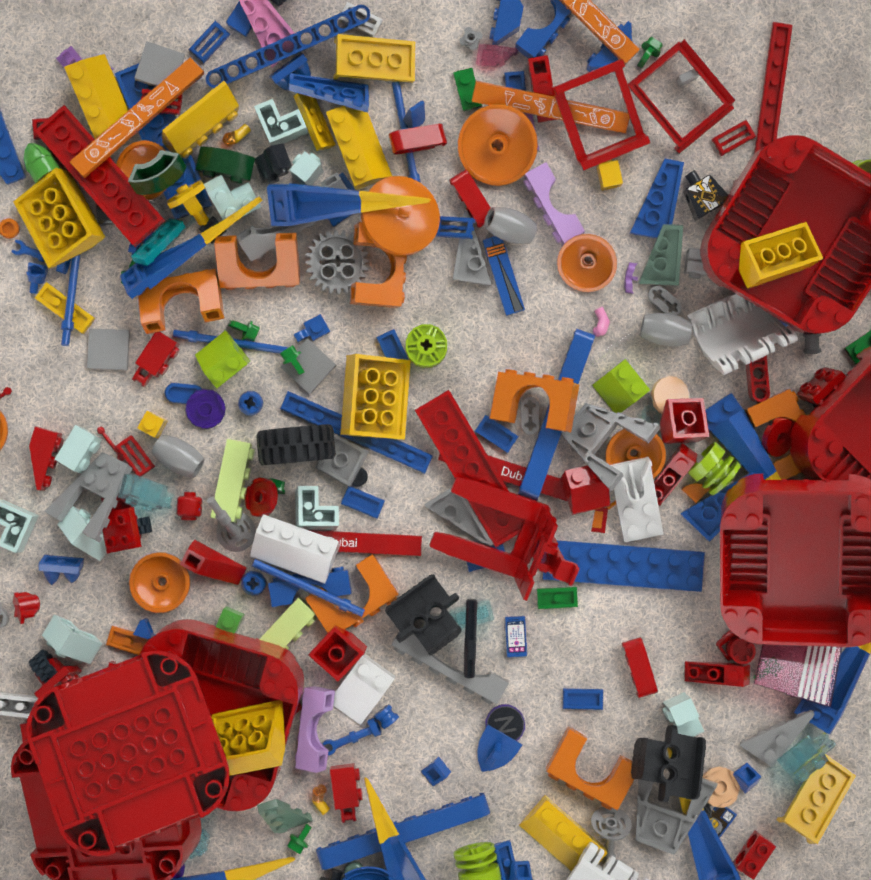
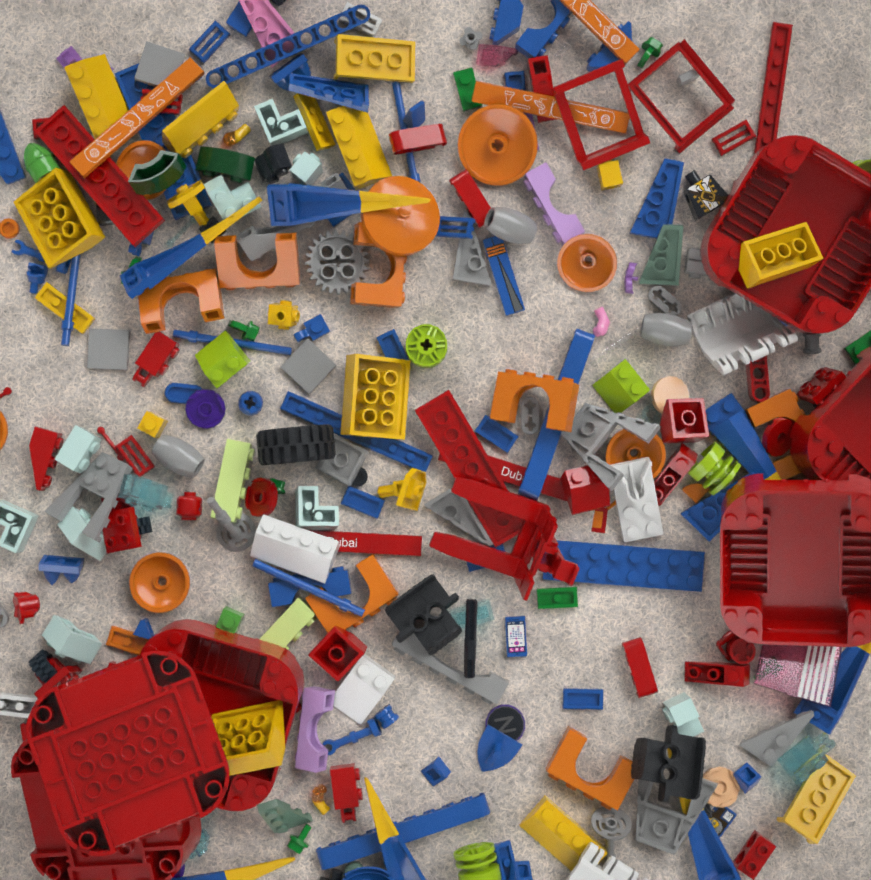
(158, 242): teal plate -> none
(212, 564): red slope -> none
(258, 578): blue piece -> none
(283, 314): none -> yellow brick
(290, 355): green piece -> none
(408, 490): none -> yellow piece

